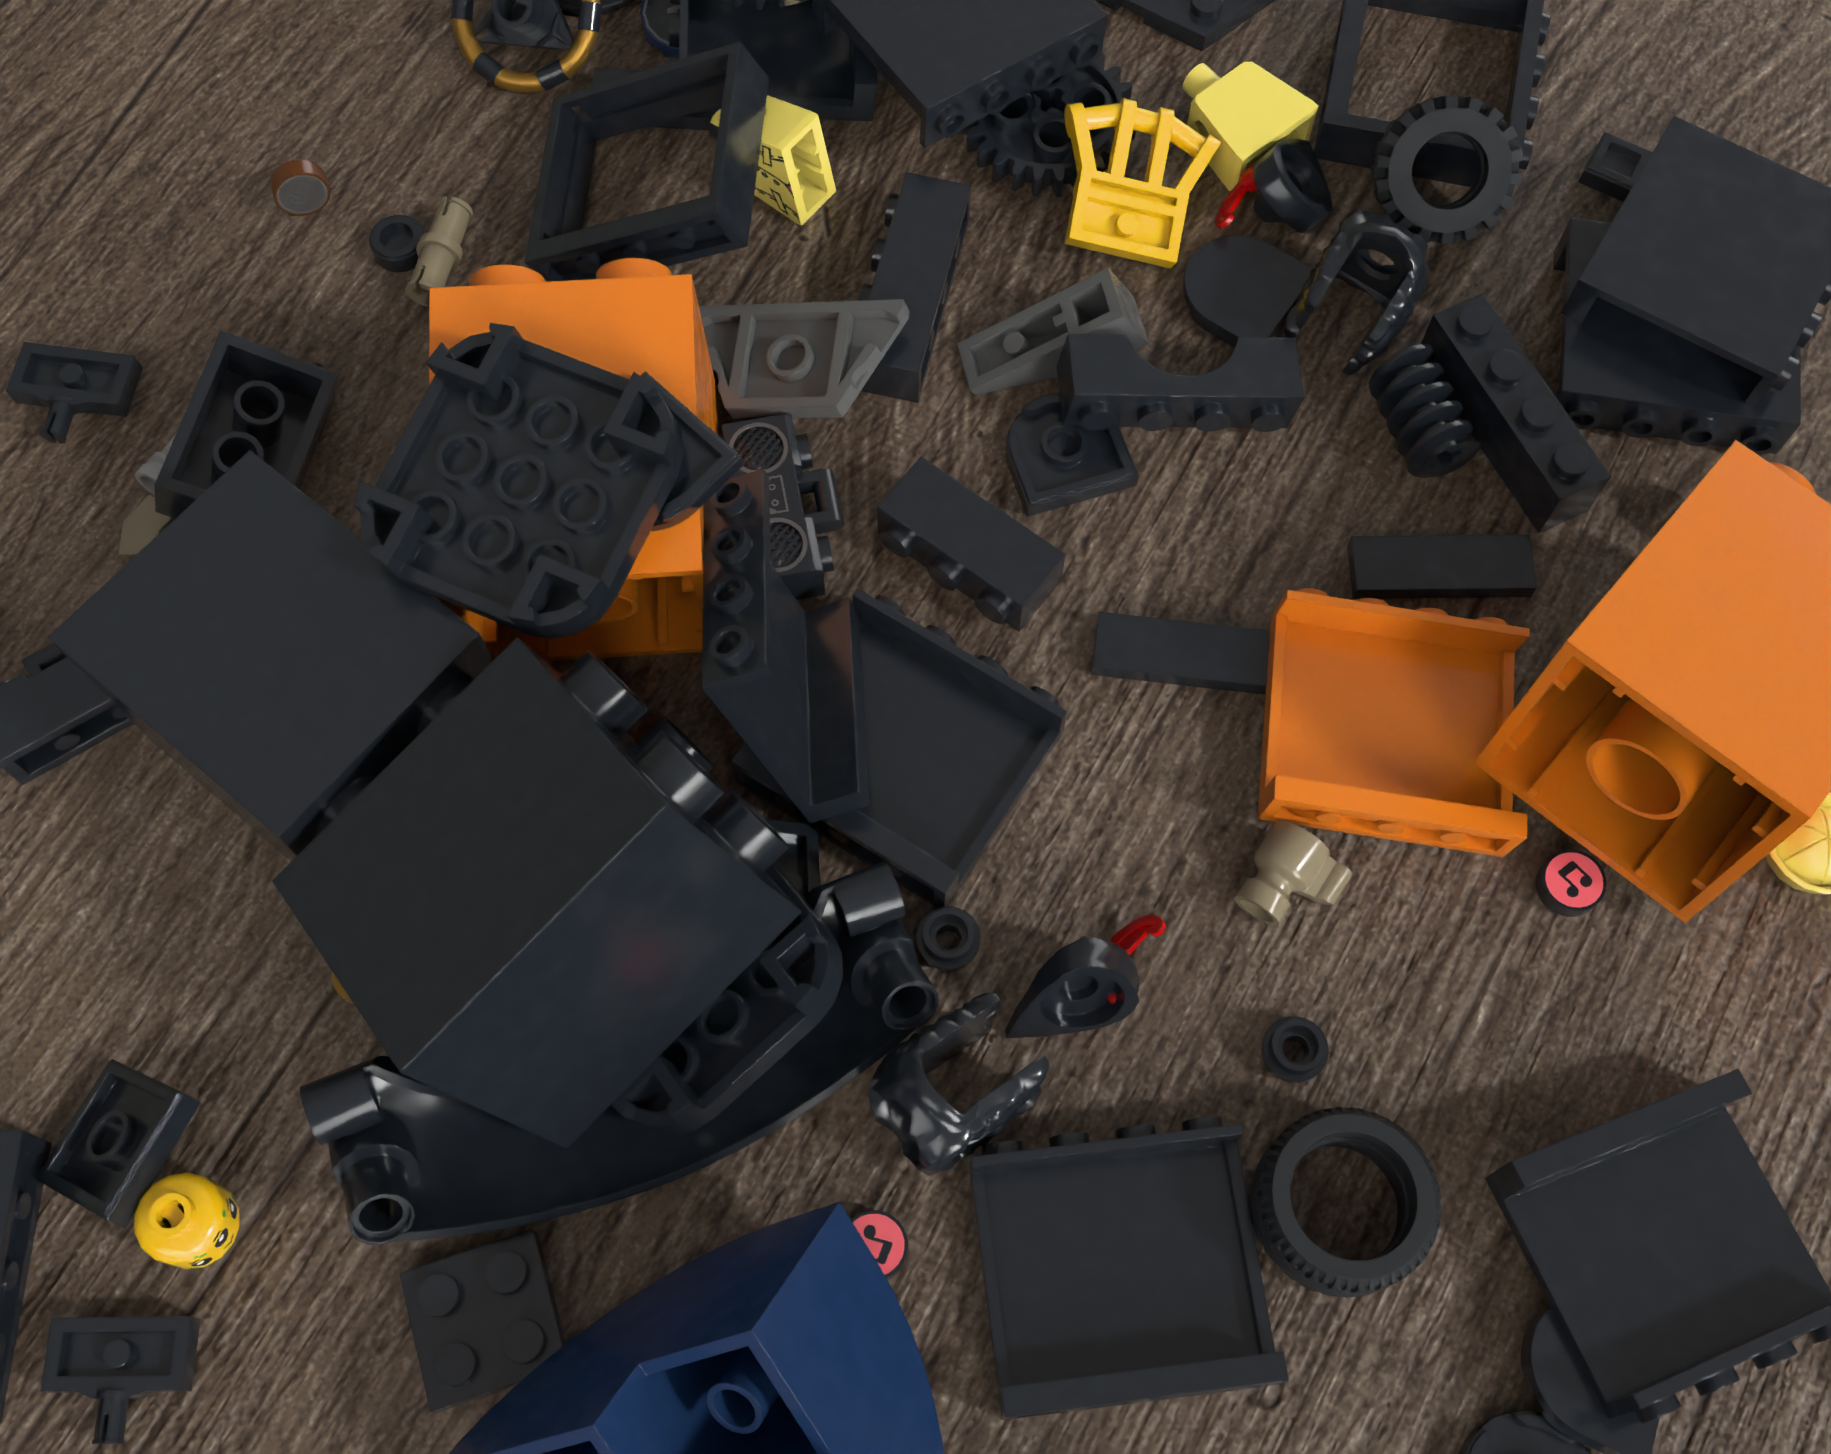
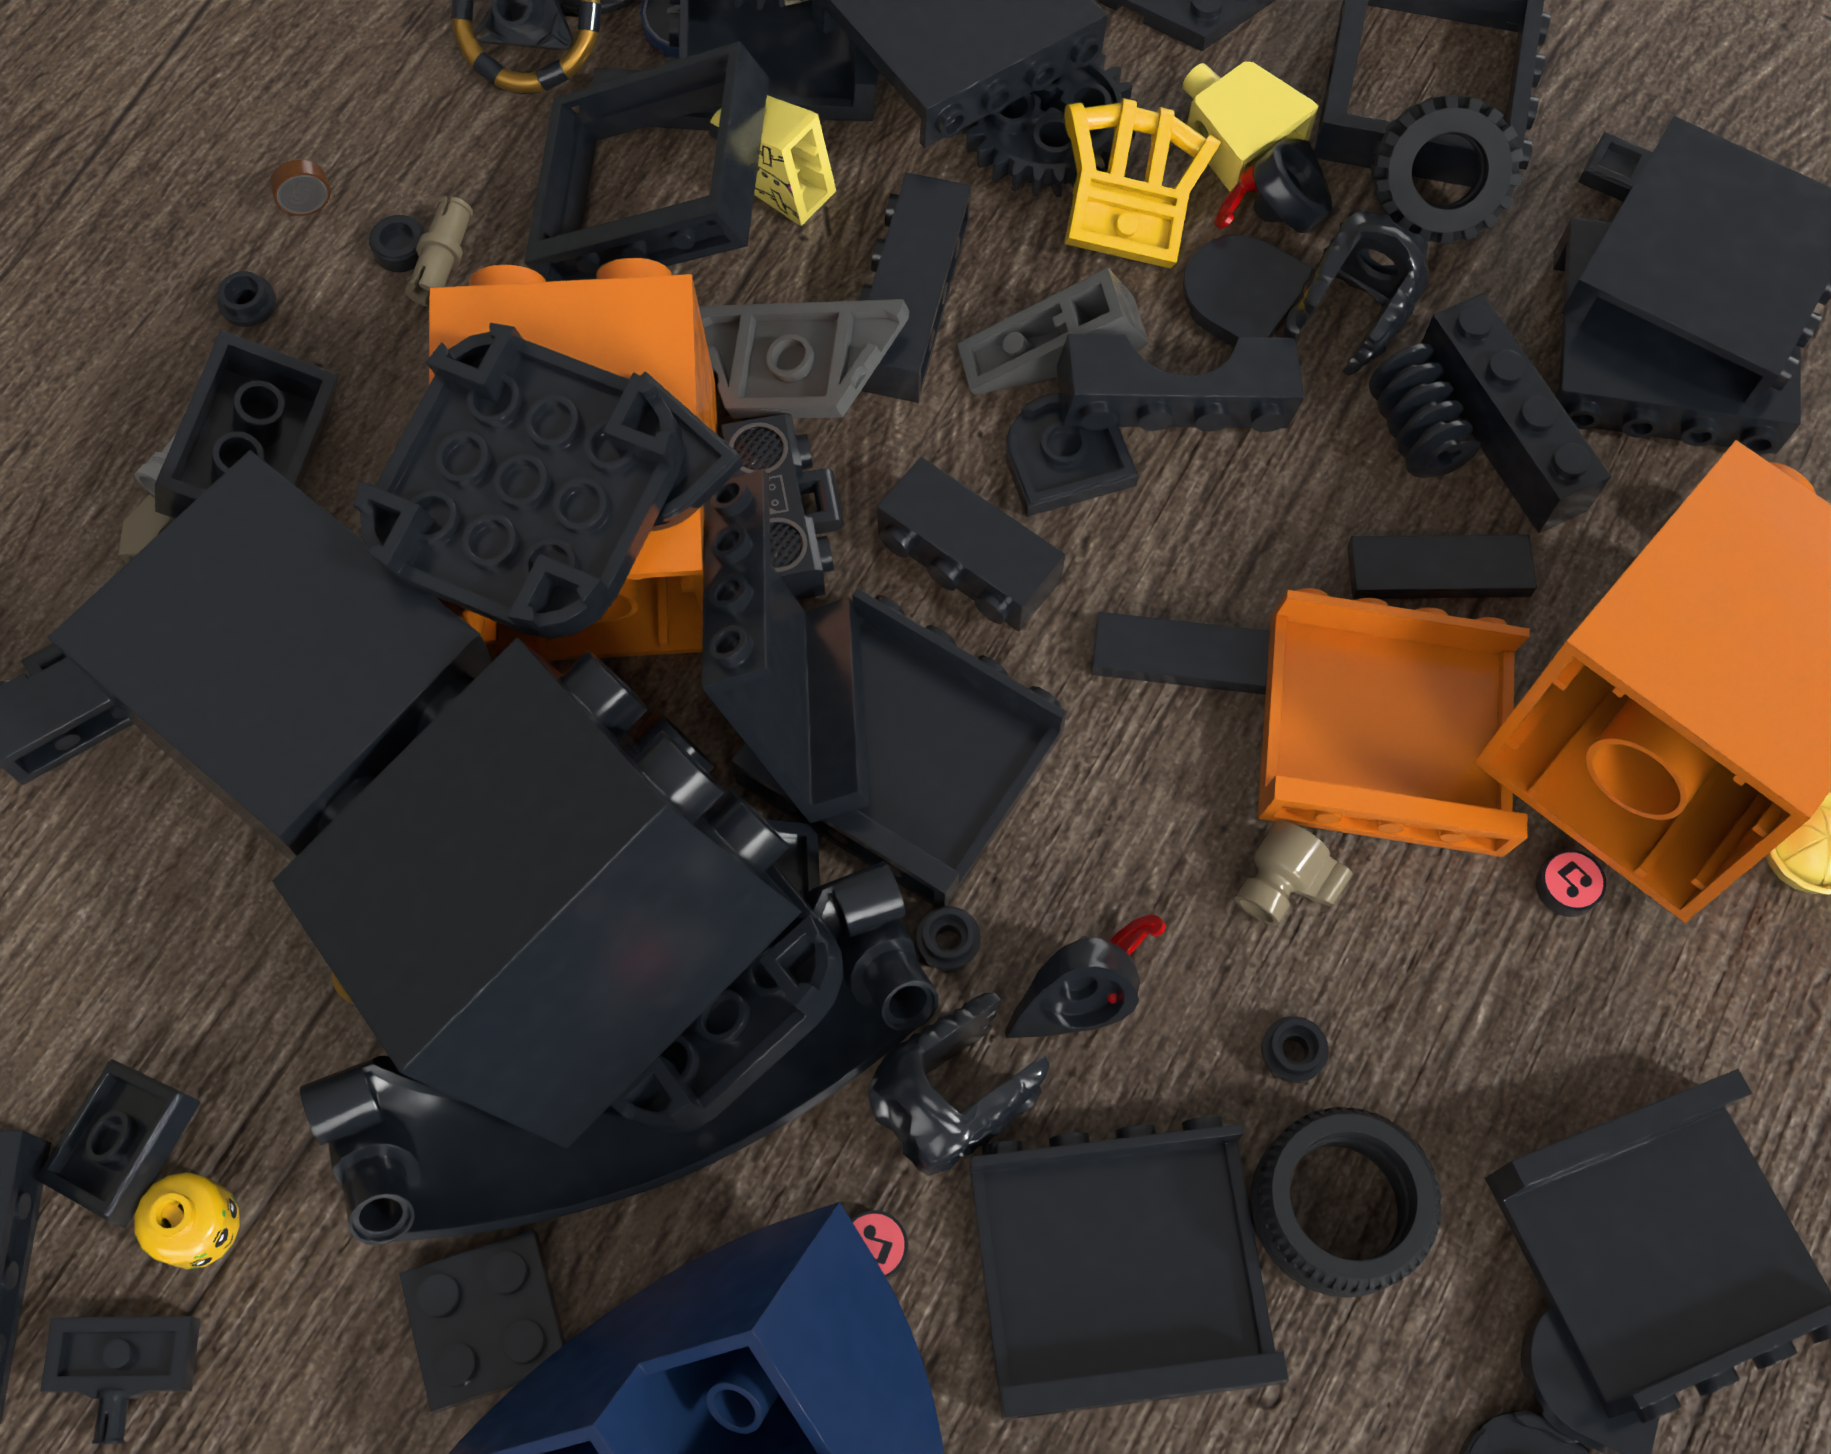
(73, 383): black plate -> none
(241, 288): none -> black plate

